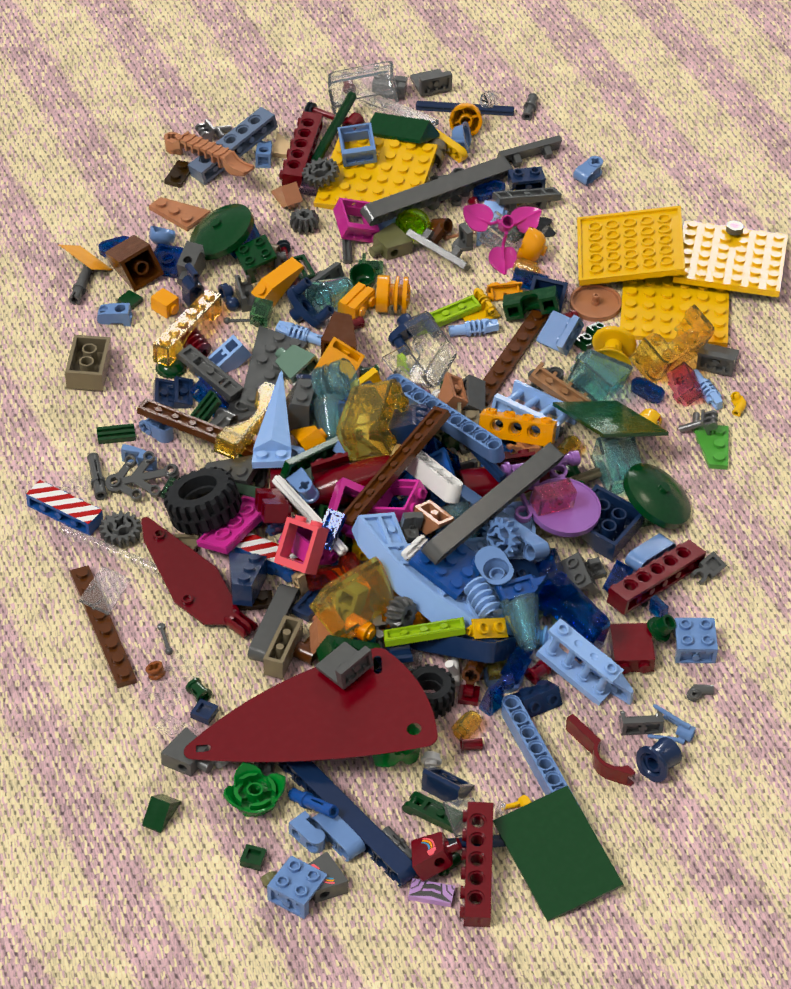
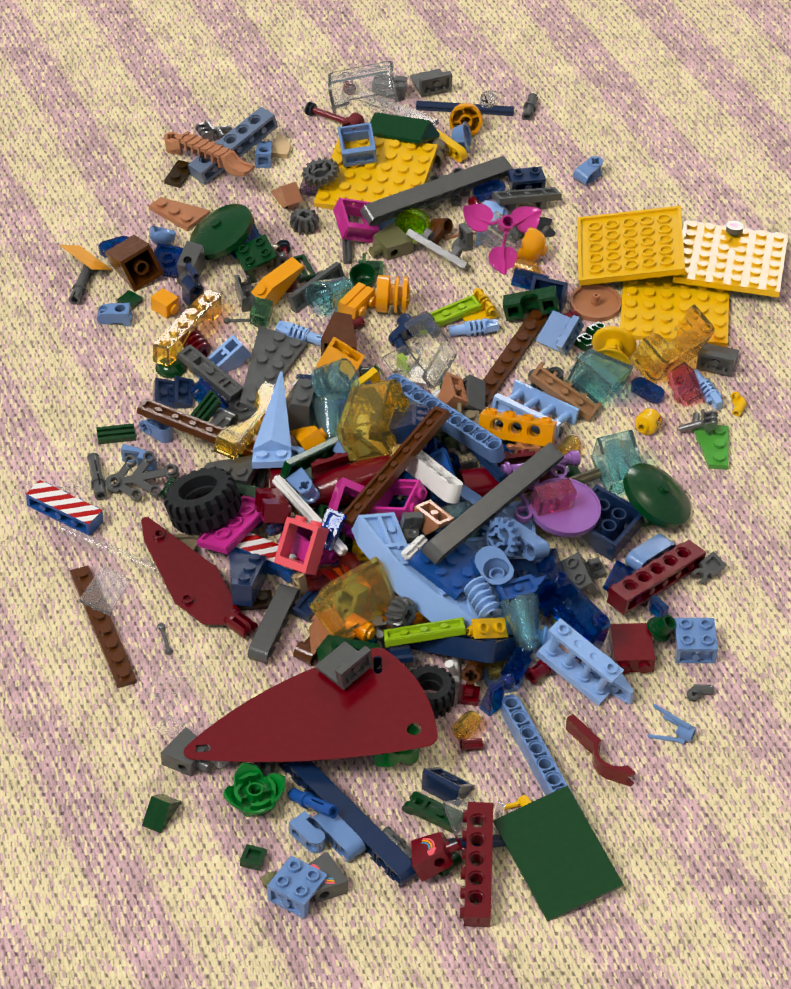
(88, 362): dark tan brick -> none
(120, 528): dark grey gear -> none
(155, 670): dark orange bush -> none
(198, 690): dark green bush -> none
(204, 711): dark blue plate -> none
(227, 292): dark blue plate -> none
(282, 647): dark tan brick -> none
(295, 361): sand green torso -> none
(301, 147): dark red brick -> none
(303, 309): dark blue connector -> none
(336, 122): dark green axle -> none
(431, 759): white plate -> none
(431, 892): lavender tile -> none
(496, 290): light orange hinge -> none
(540, 697): dark blue bracket -> none
(542, 147): dark grey hinge -> none
(610, 419): dark green piece -> none
(641, 724): dark grey hinge -> none
(657, 760): dark blue piece -> none

